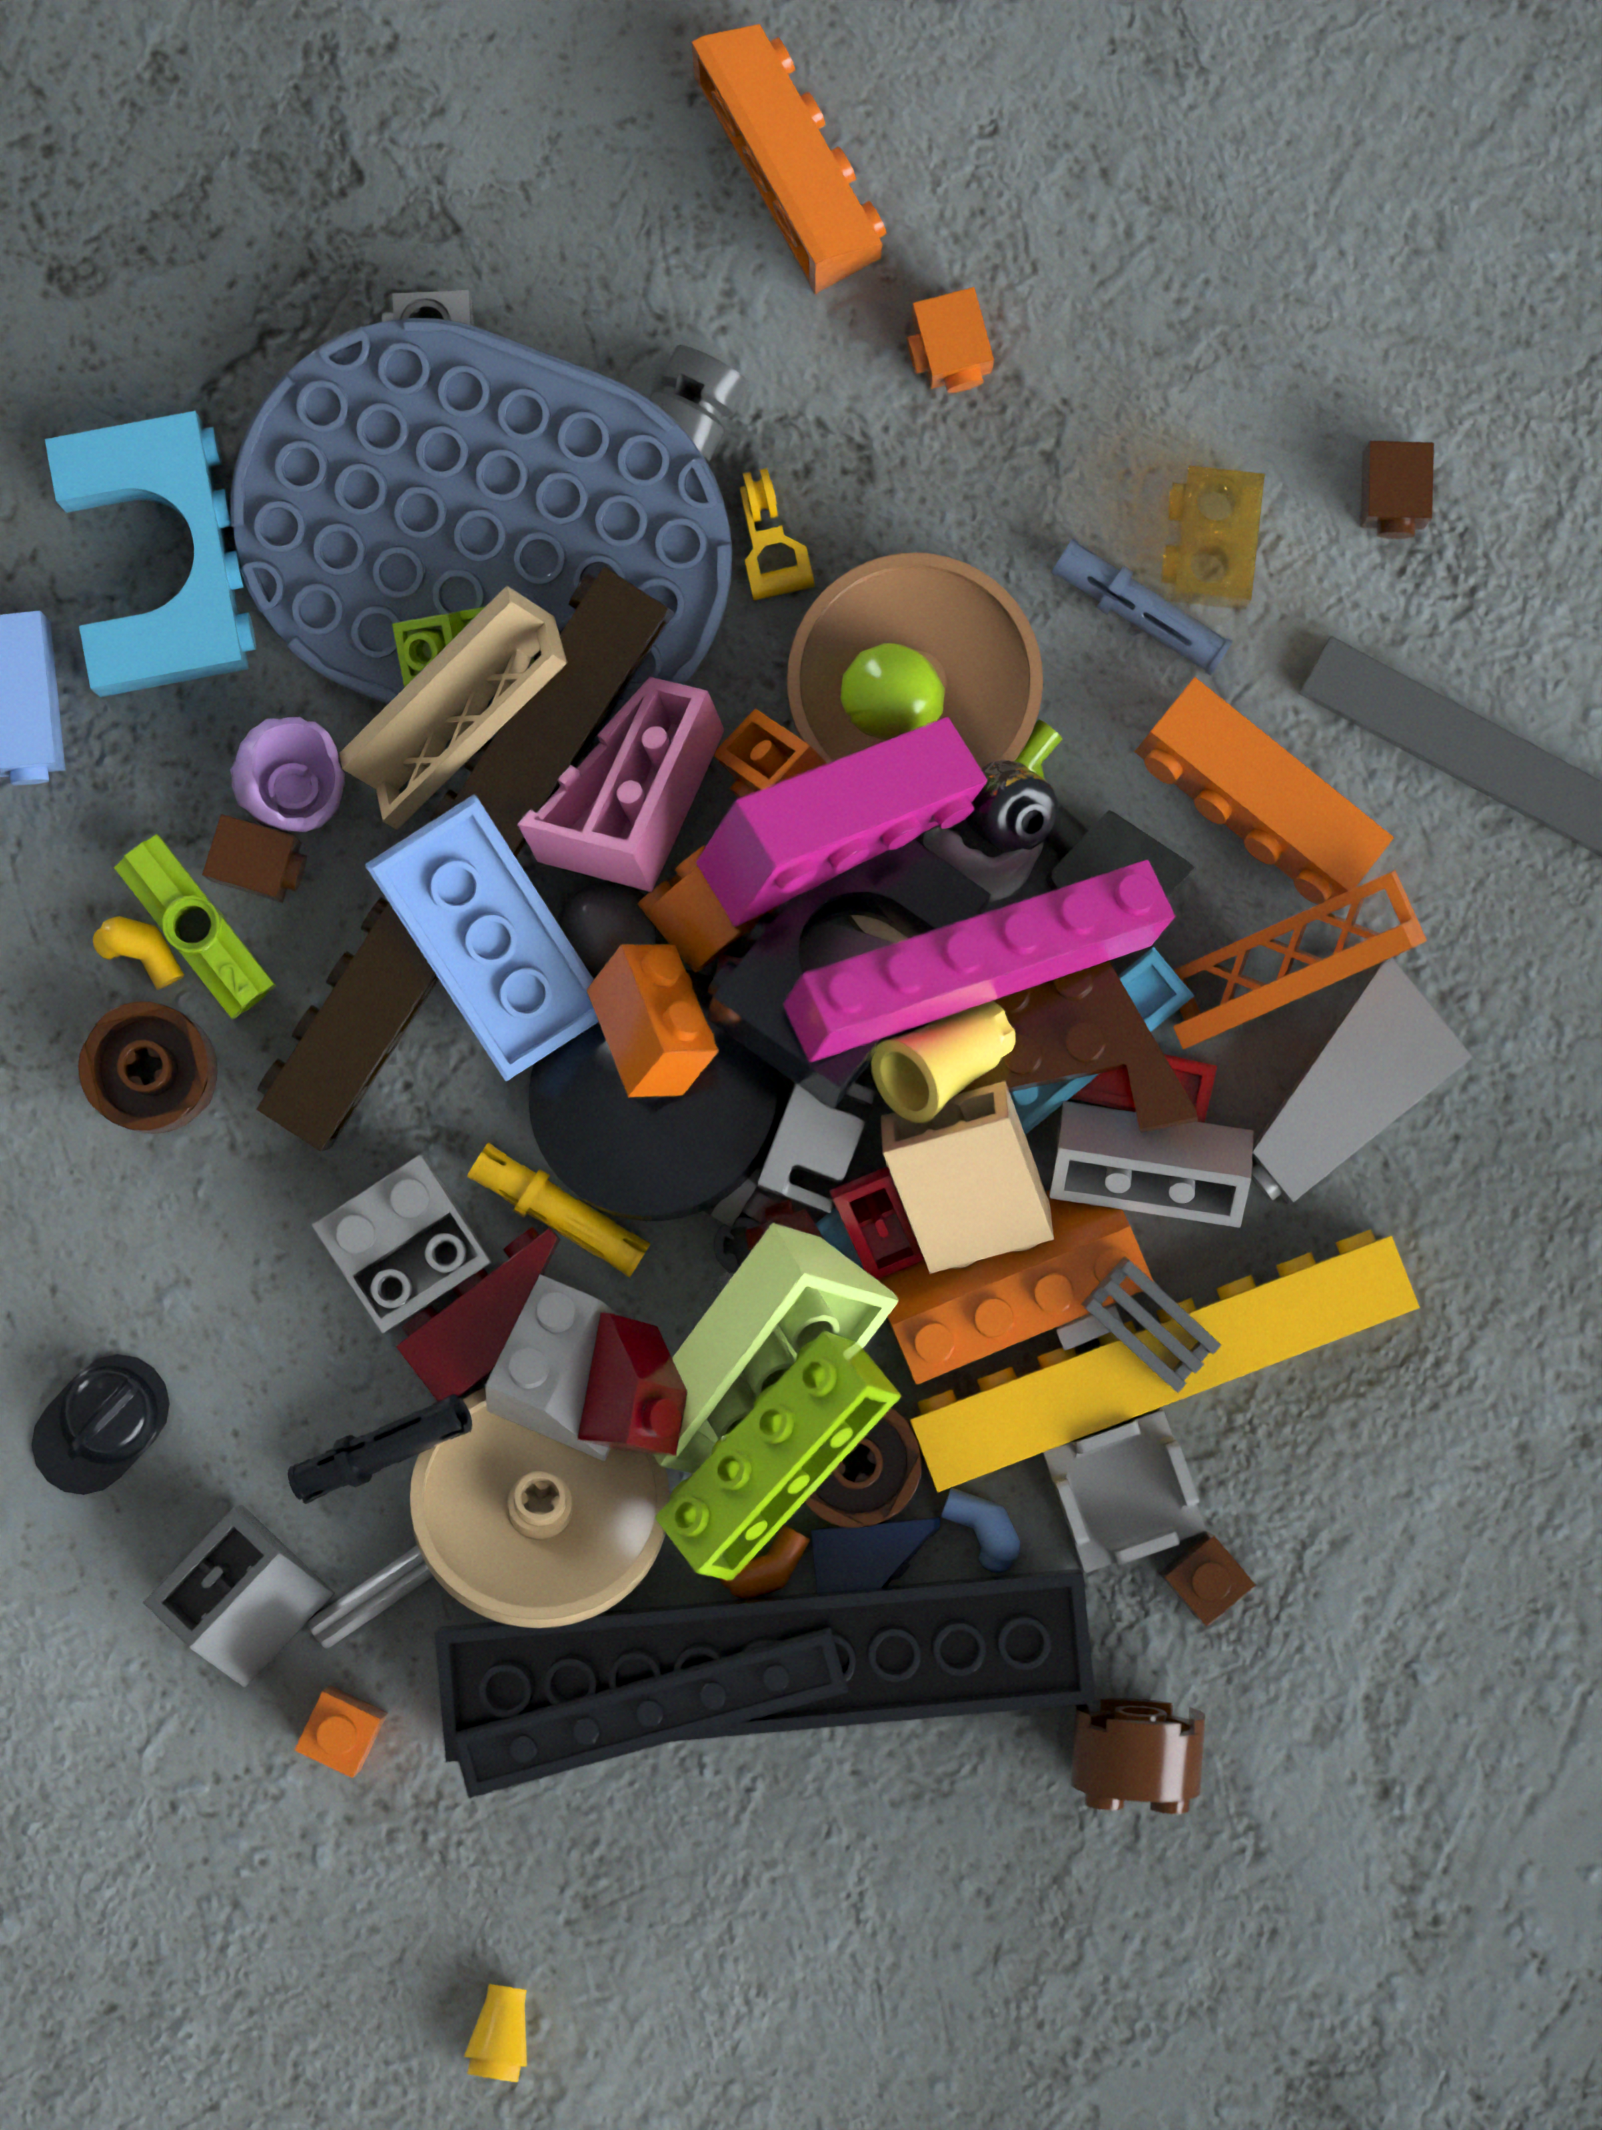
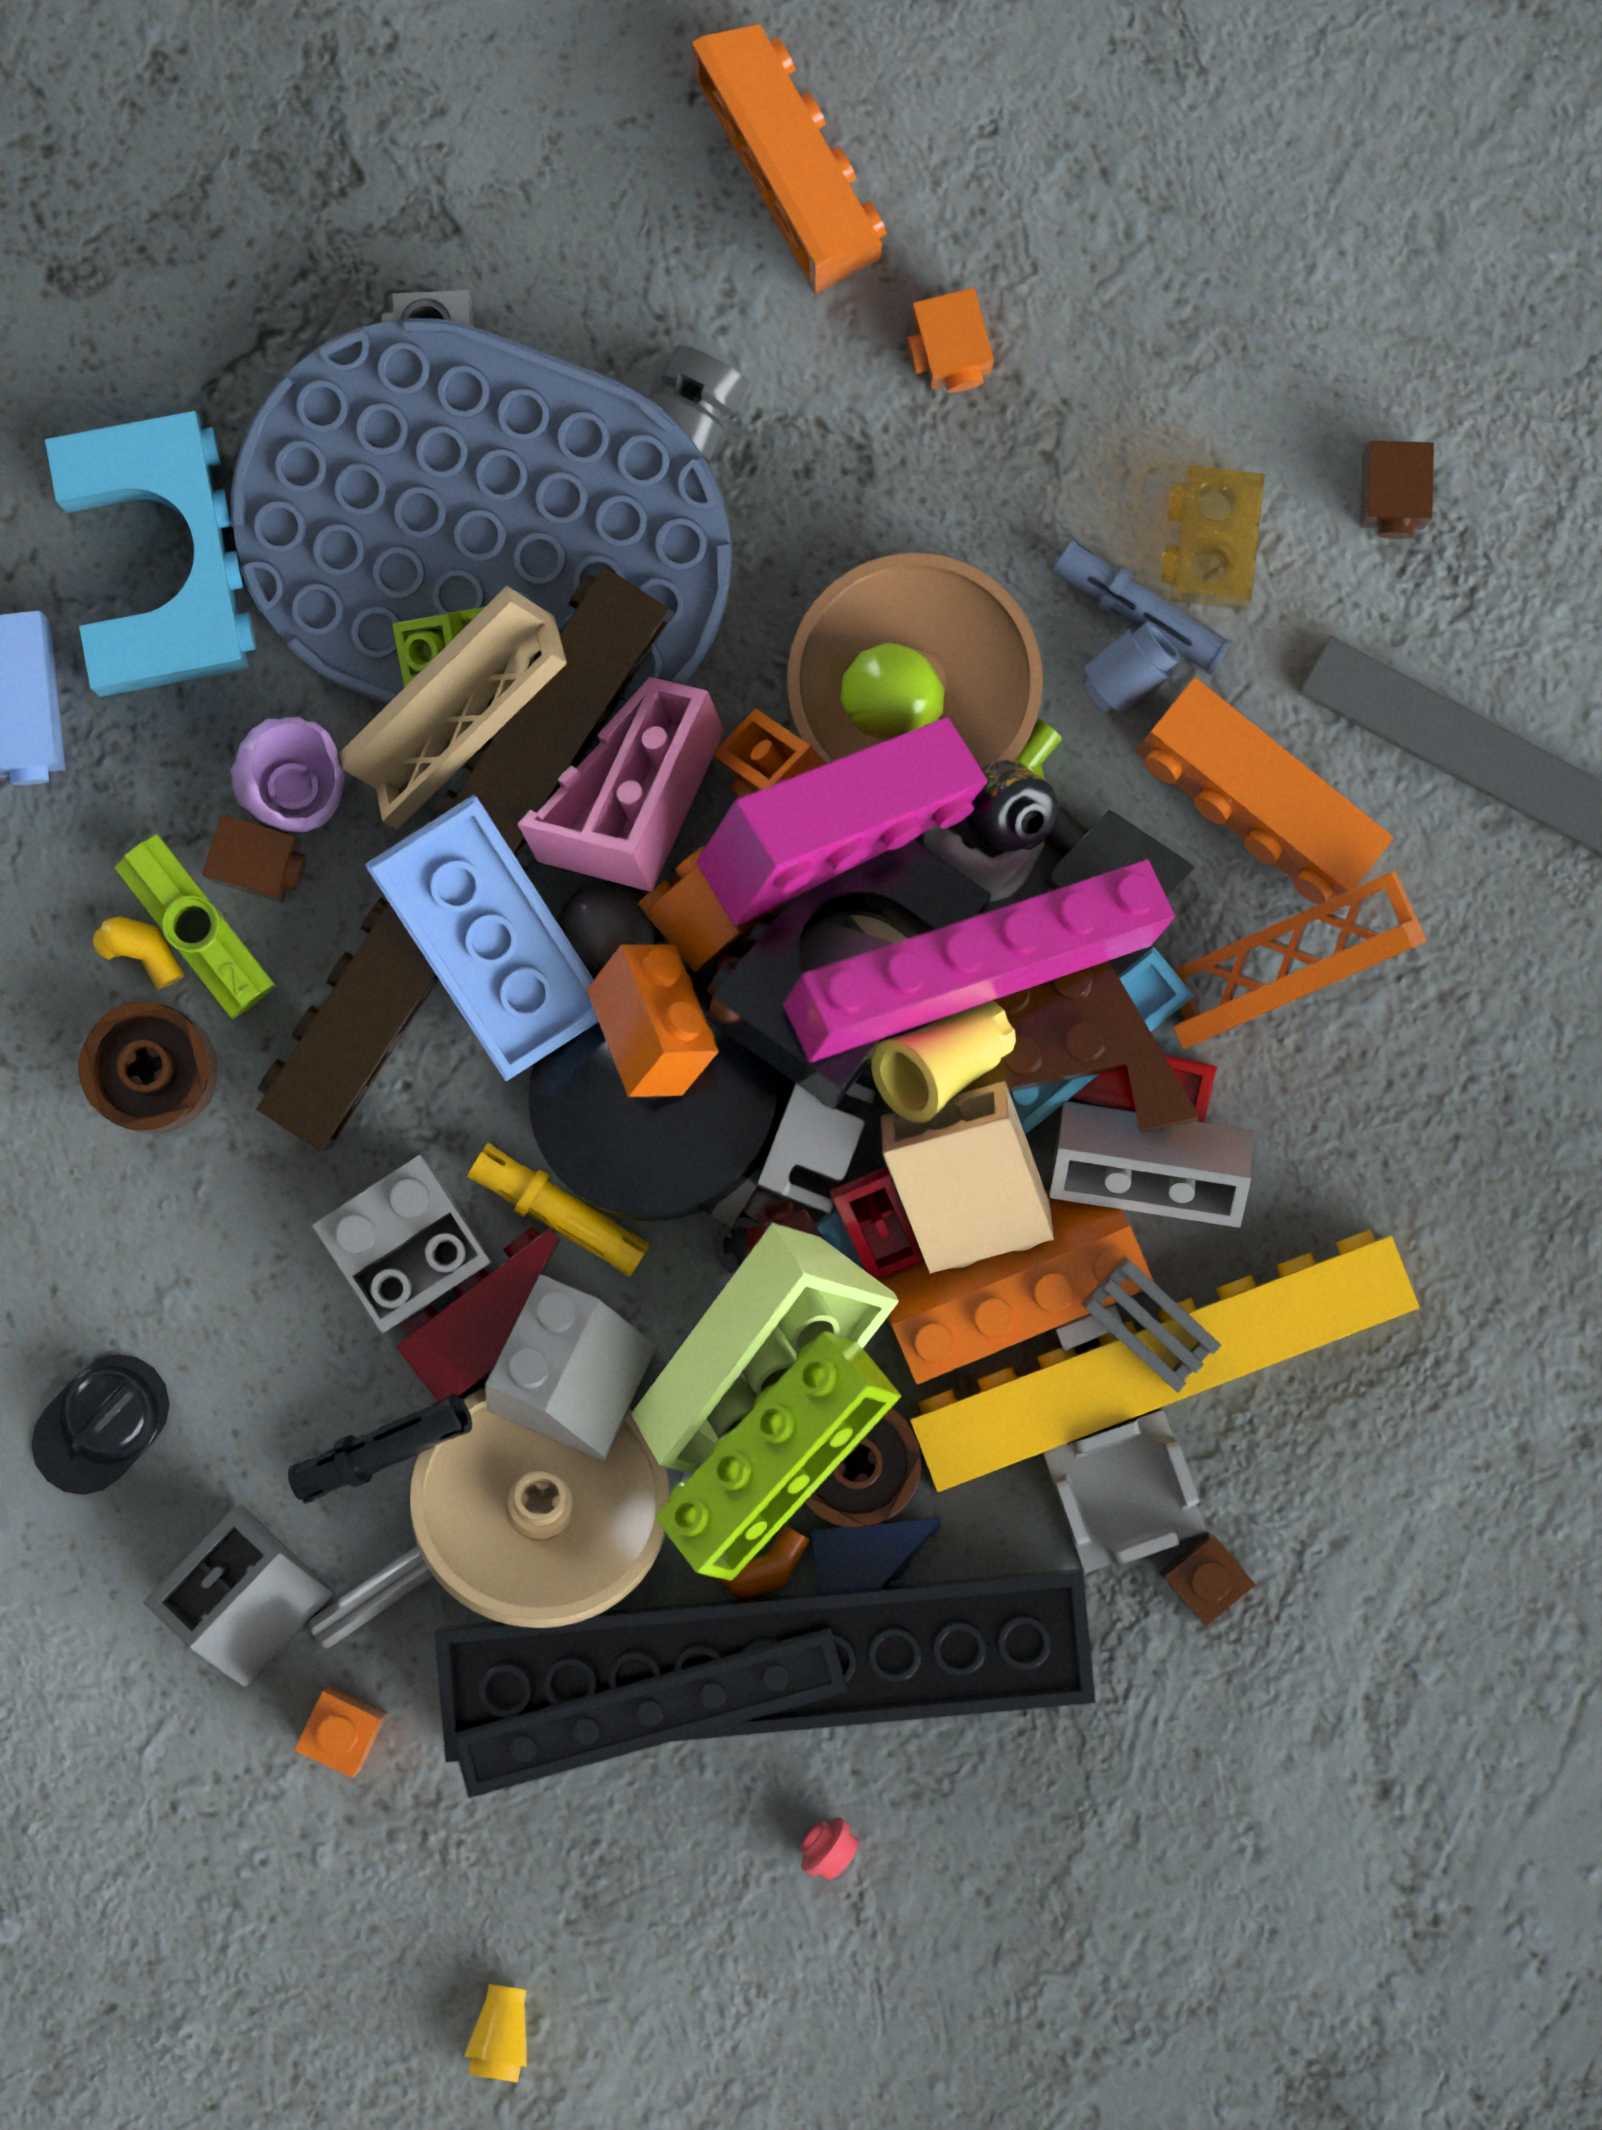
(632, 1390): dark red slope -> none
(760, 496): yellow piece -> none
(828, 1848): none -> coral plate
(991, 1525): medium blue arm -> none
(1130, 668): none -> sand blue brick
(1137, 1755): reddish brown brick -> none
(1363, 1077): light grey slope -> none

